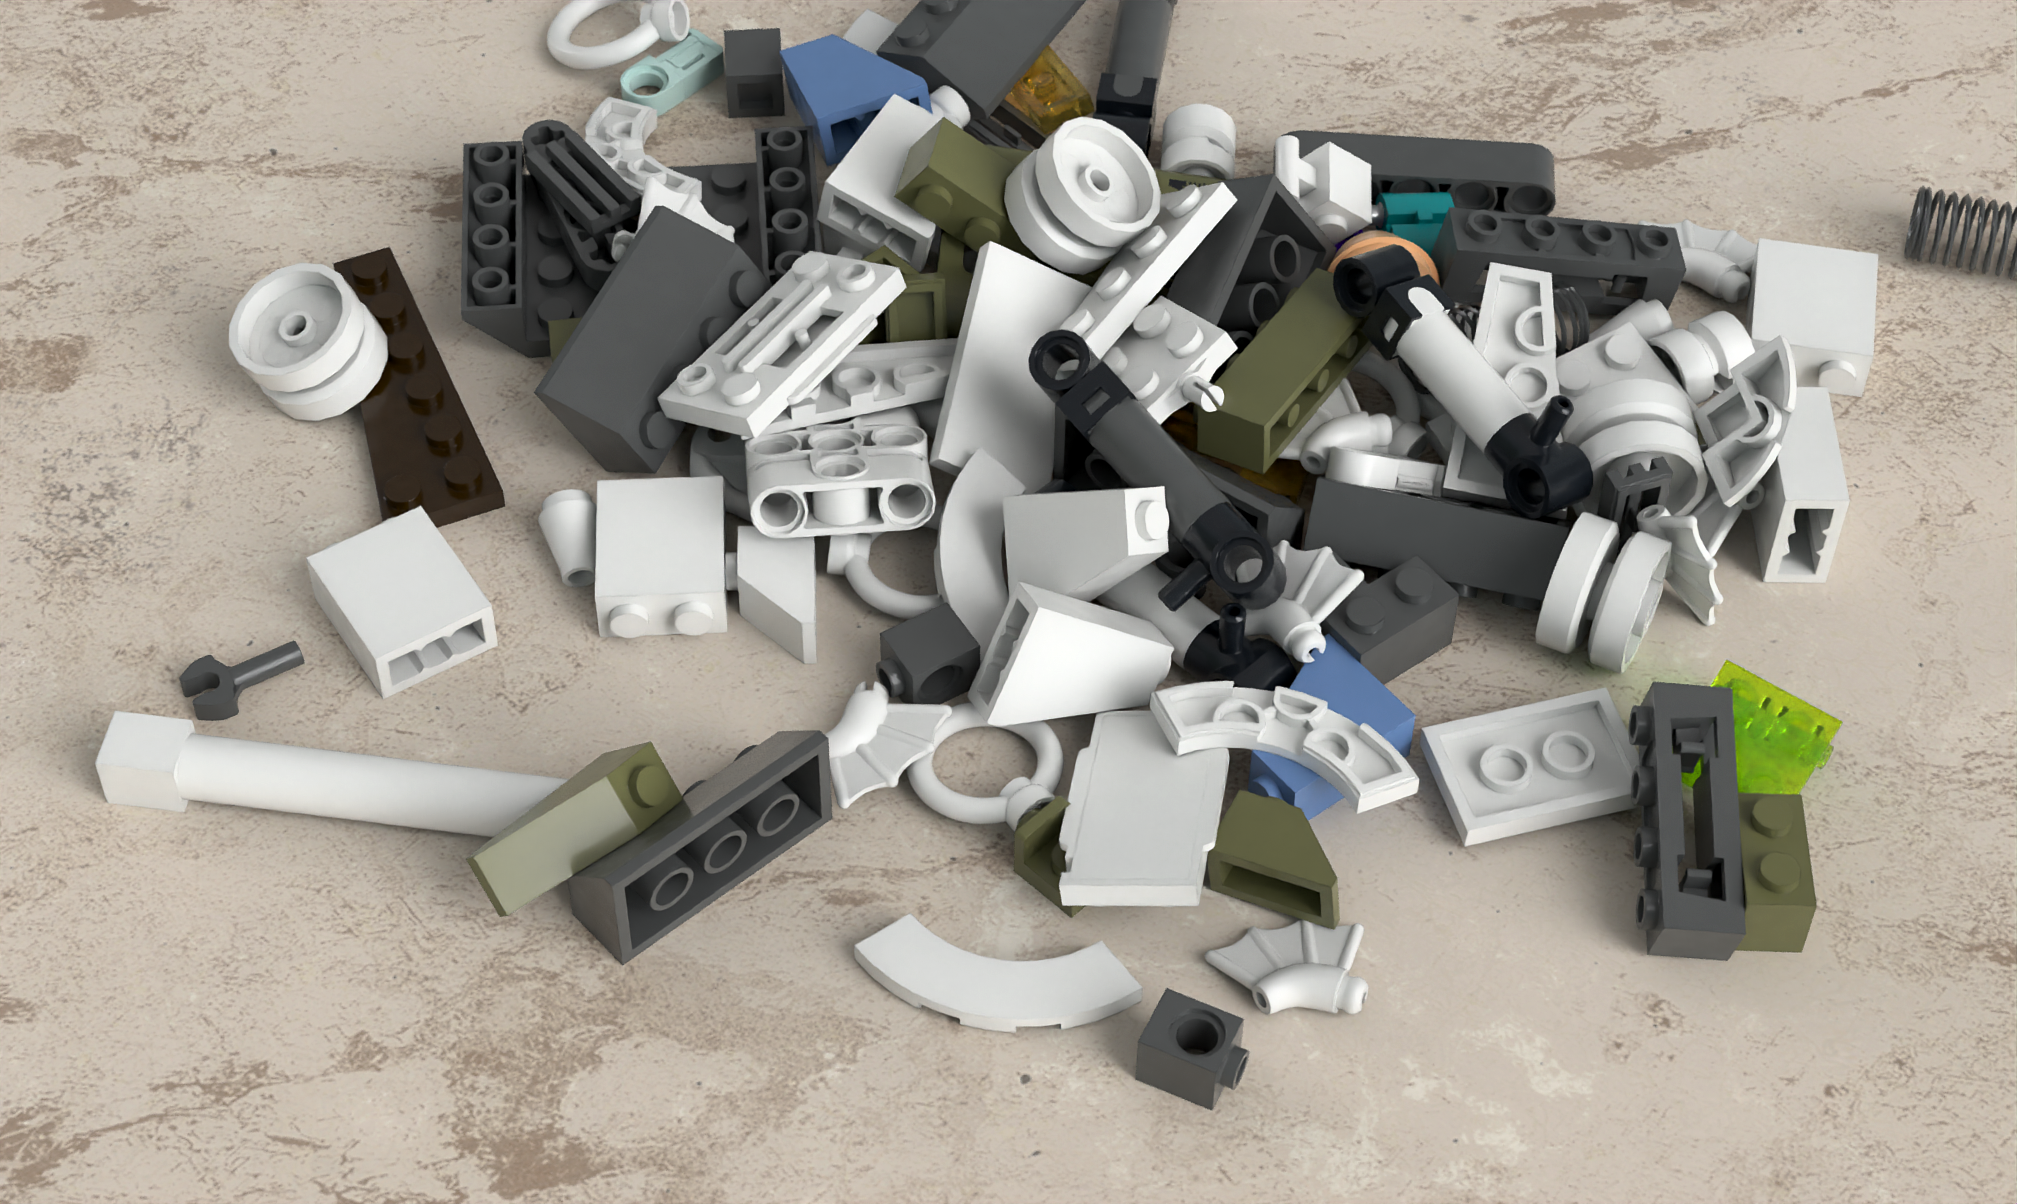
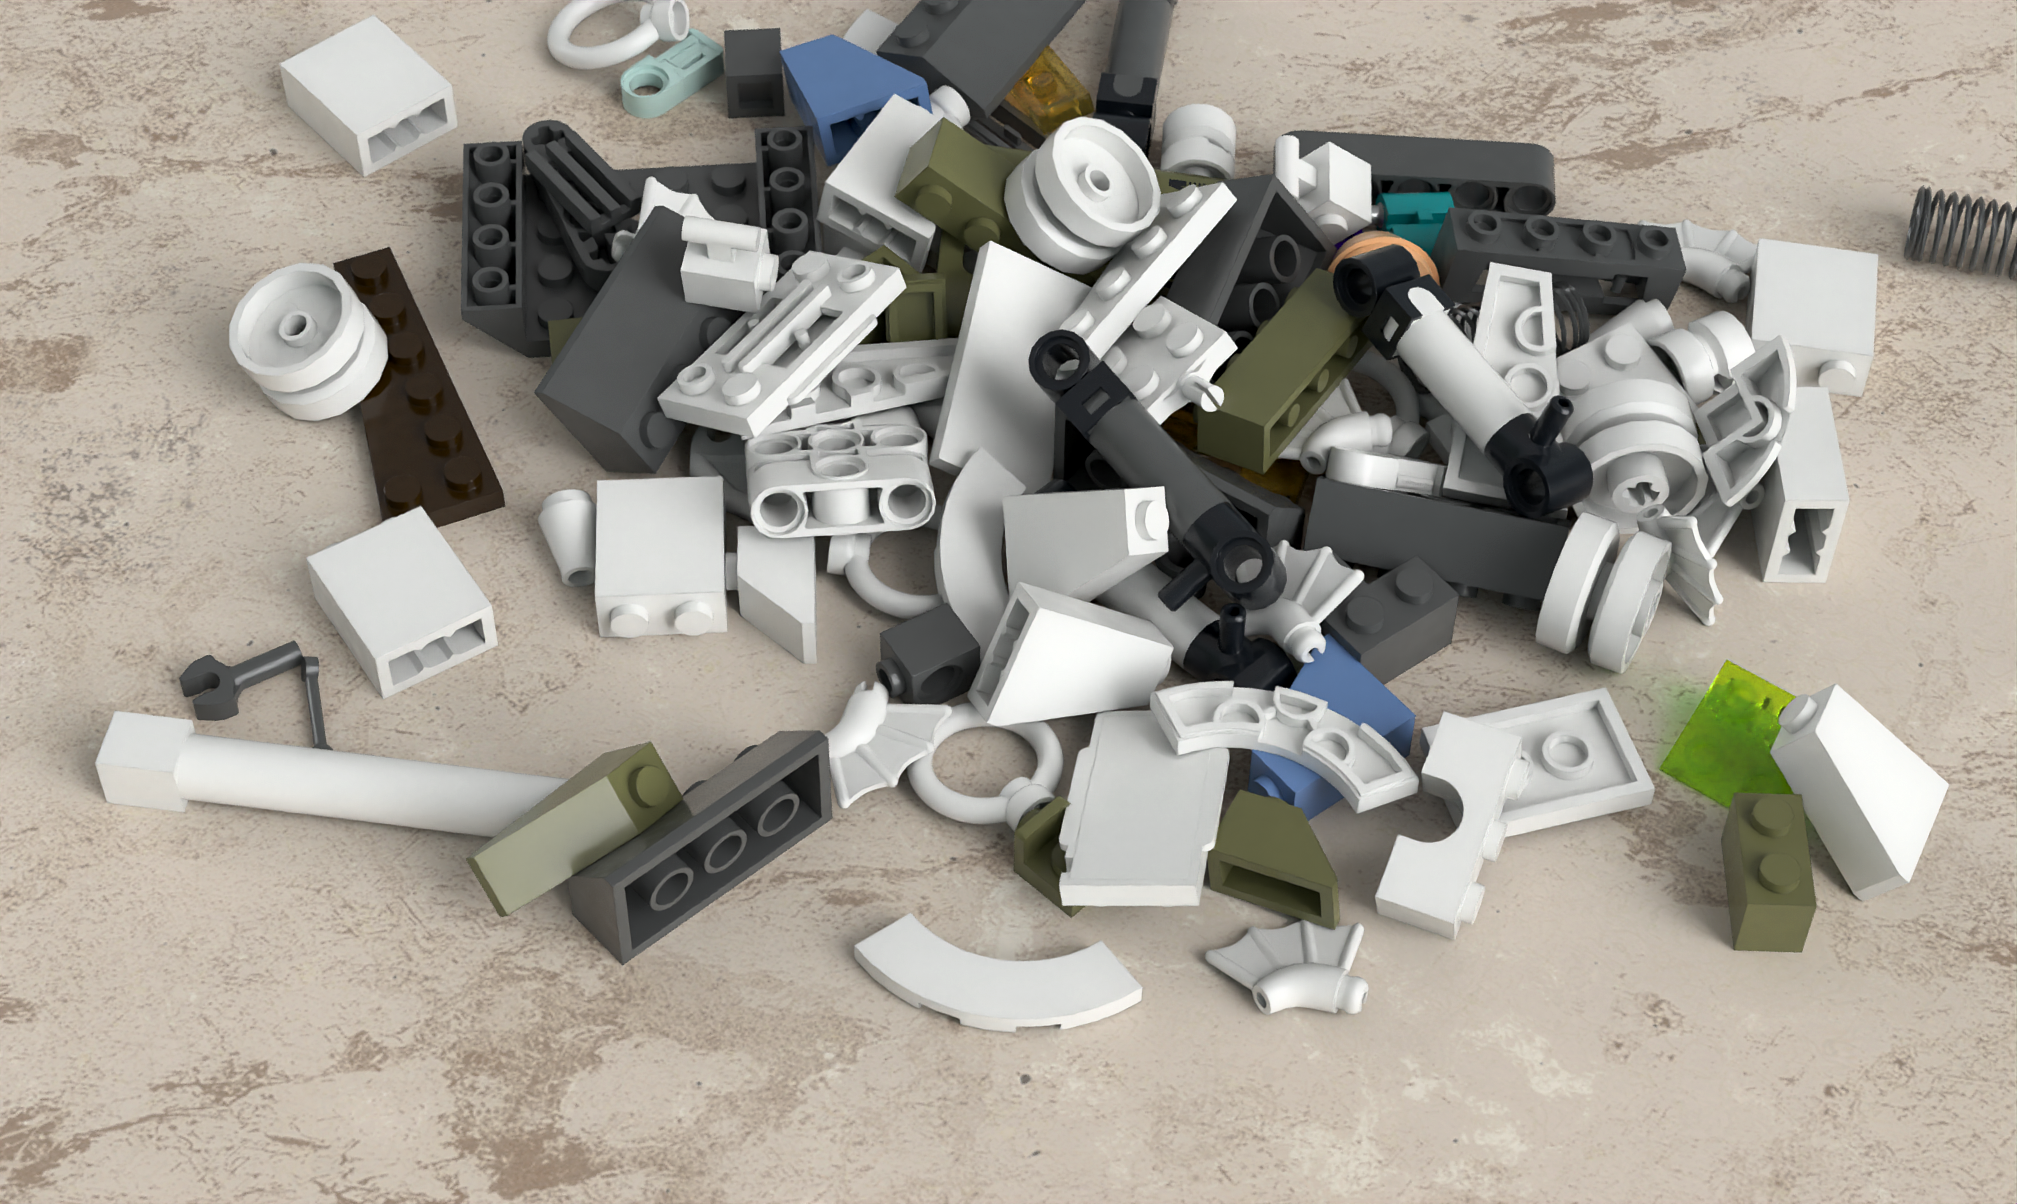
(310, 675): none -> dark grey hinge
(369, 95): none -> white brick
(618, 136): white tile -> none
(726, 264): none -> white brick
(1188, 1024): dark grey brick -> none
(1436, 881): none -> white arch
(1622, 495): dark grey tile -> none
(1706, 909): dark grey brick -> none
(1858, 788): none -> white slope

